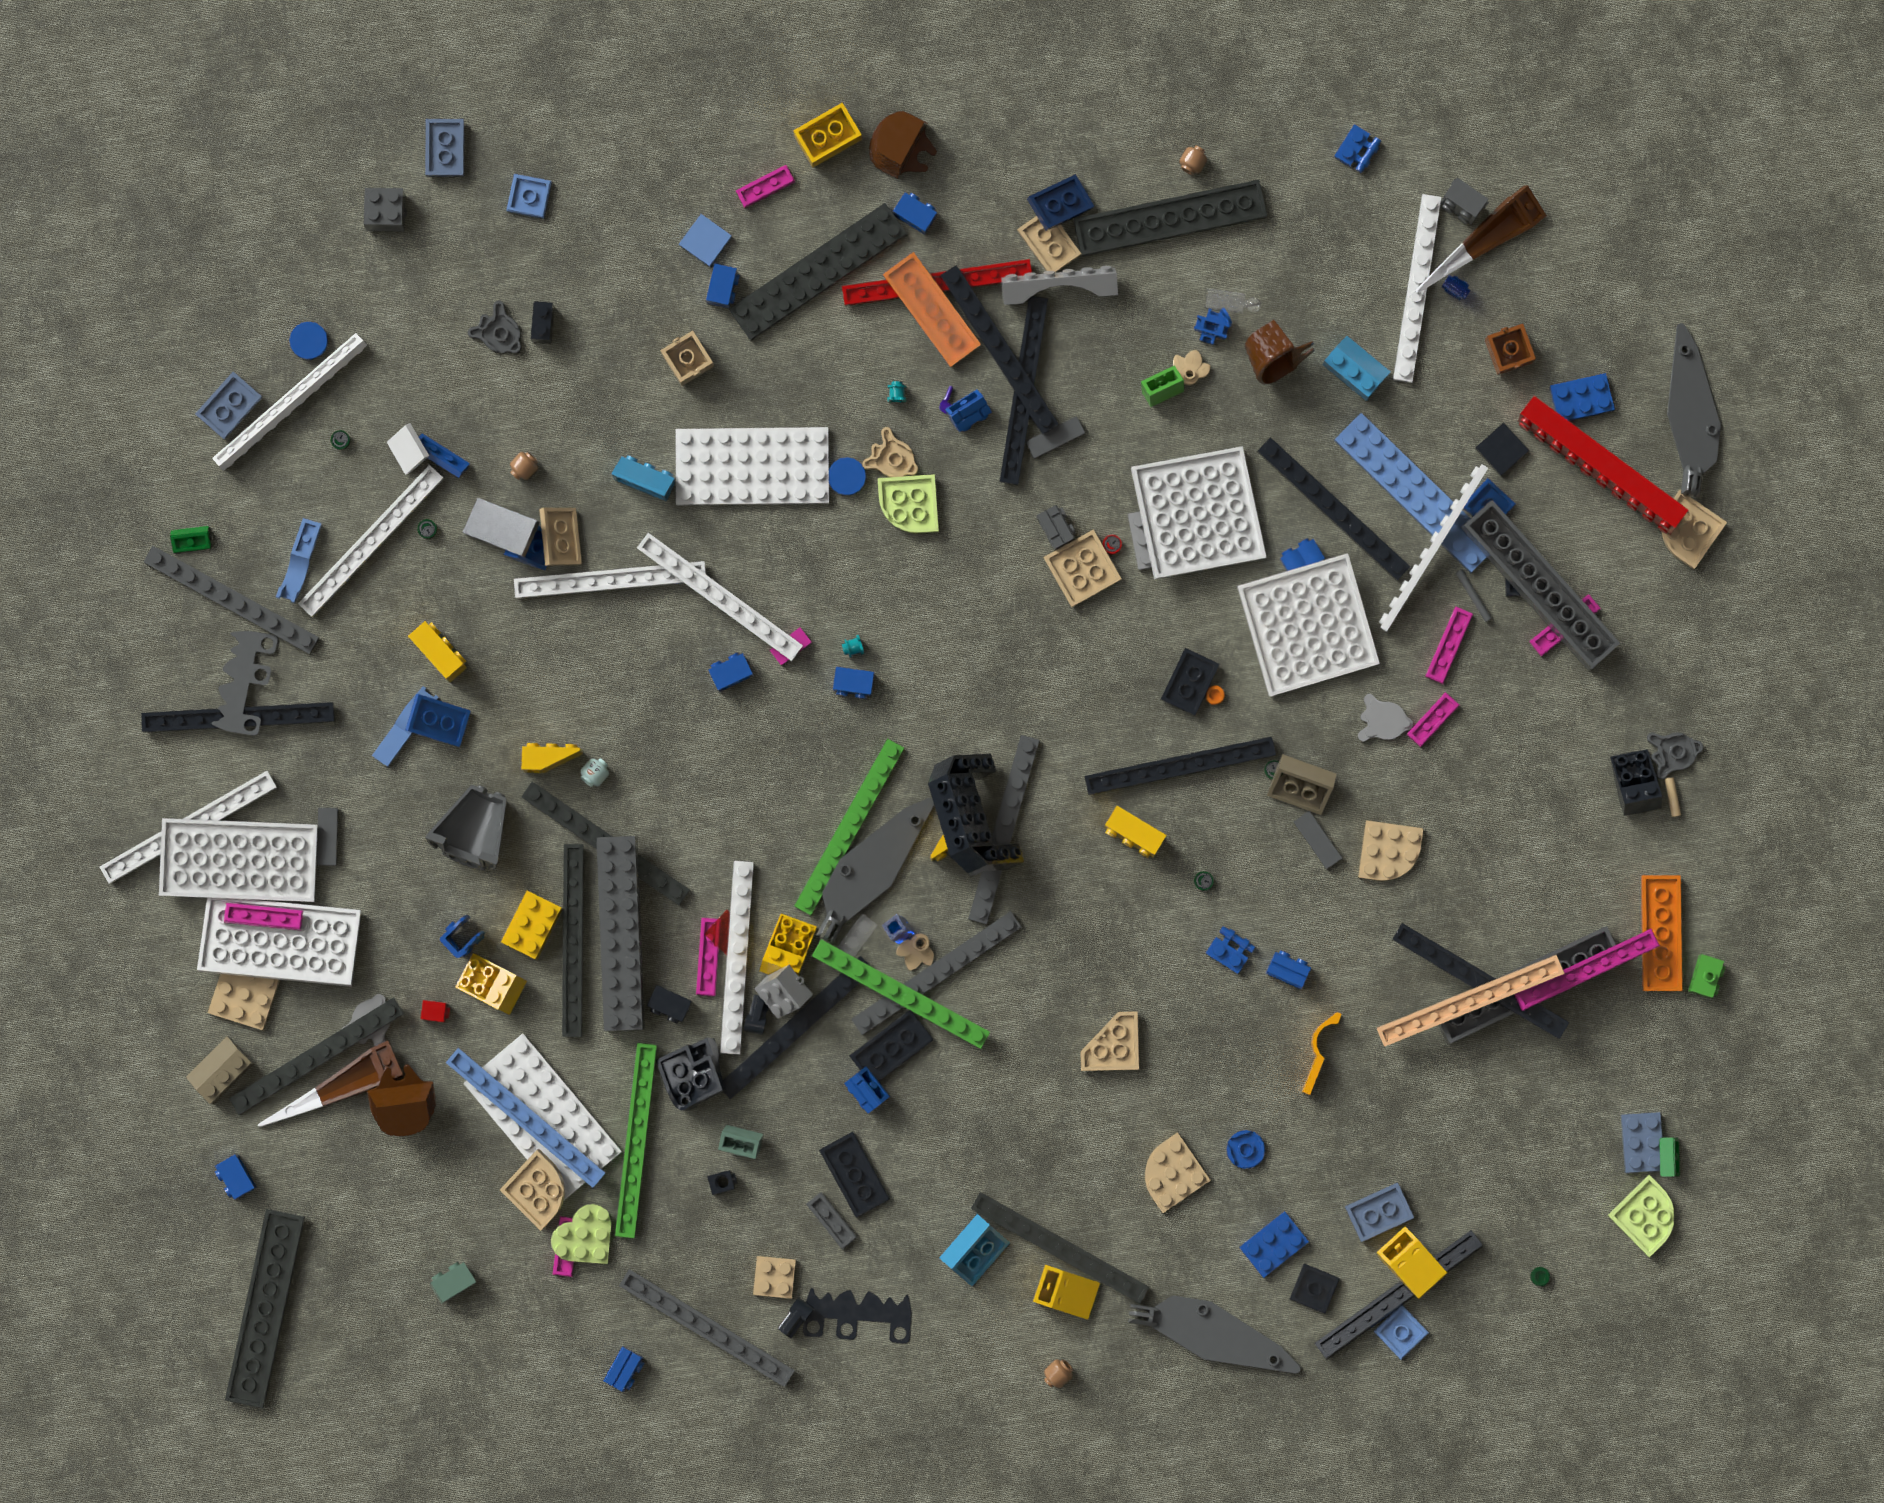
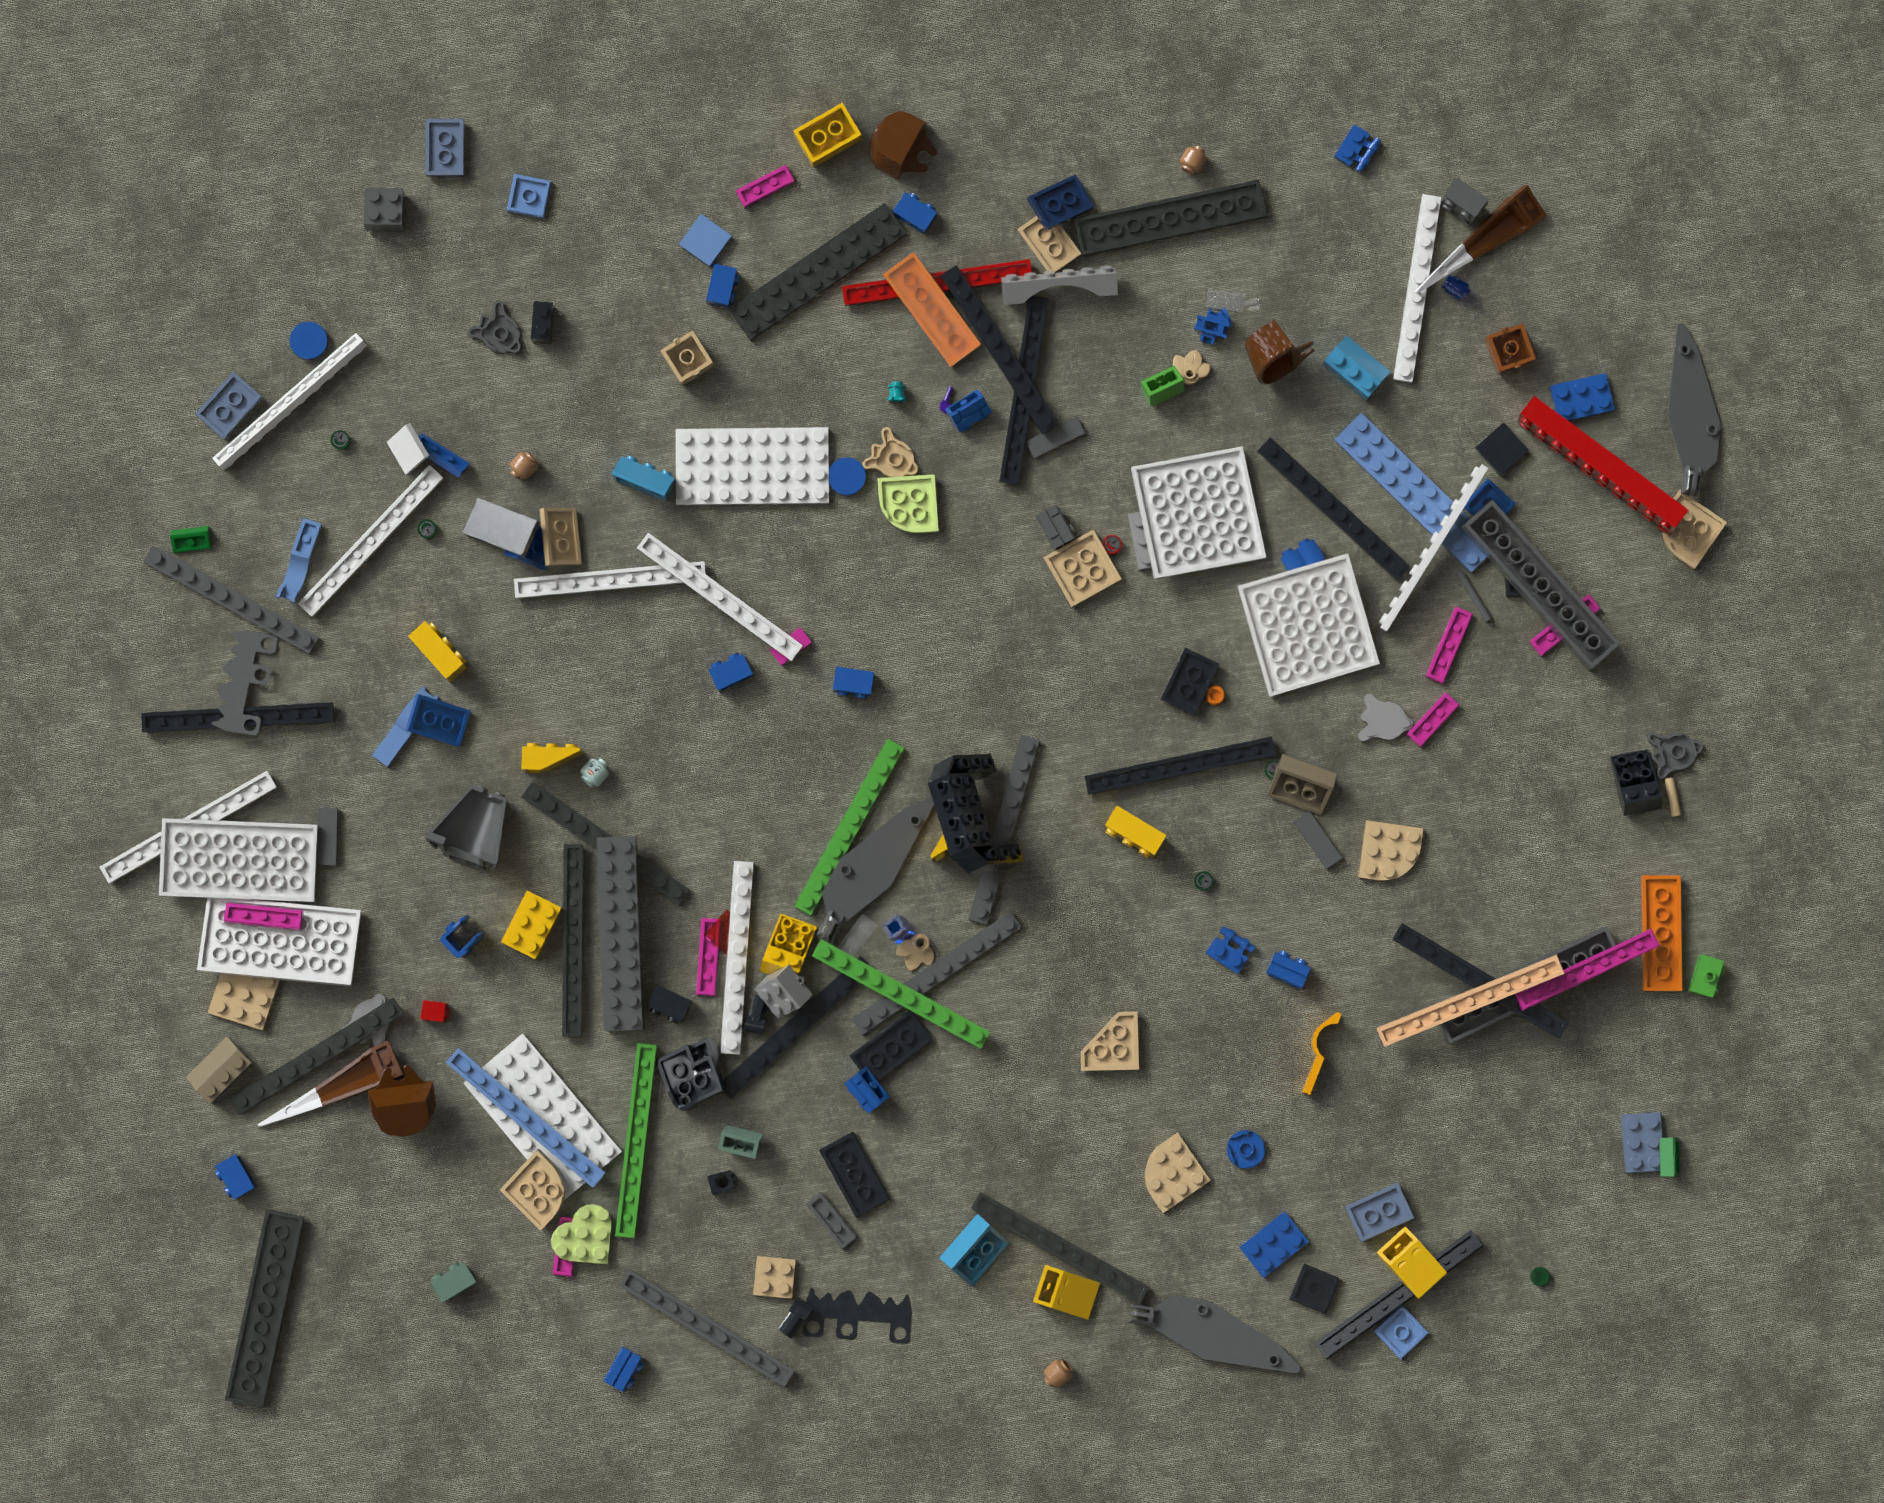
(491, 984): yellow slope -> none
(853, 646): teal brick -> none
(1645, 1215): yellowish green plate -> none

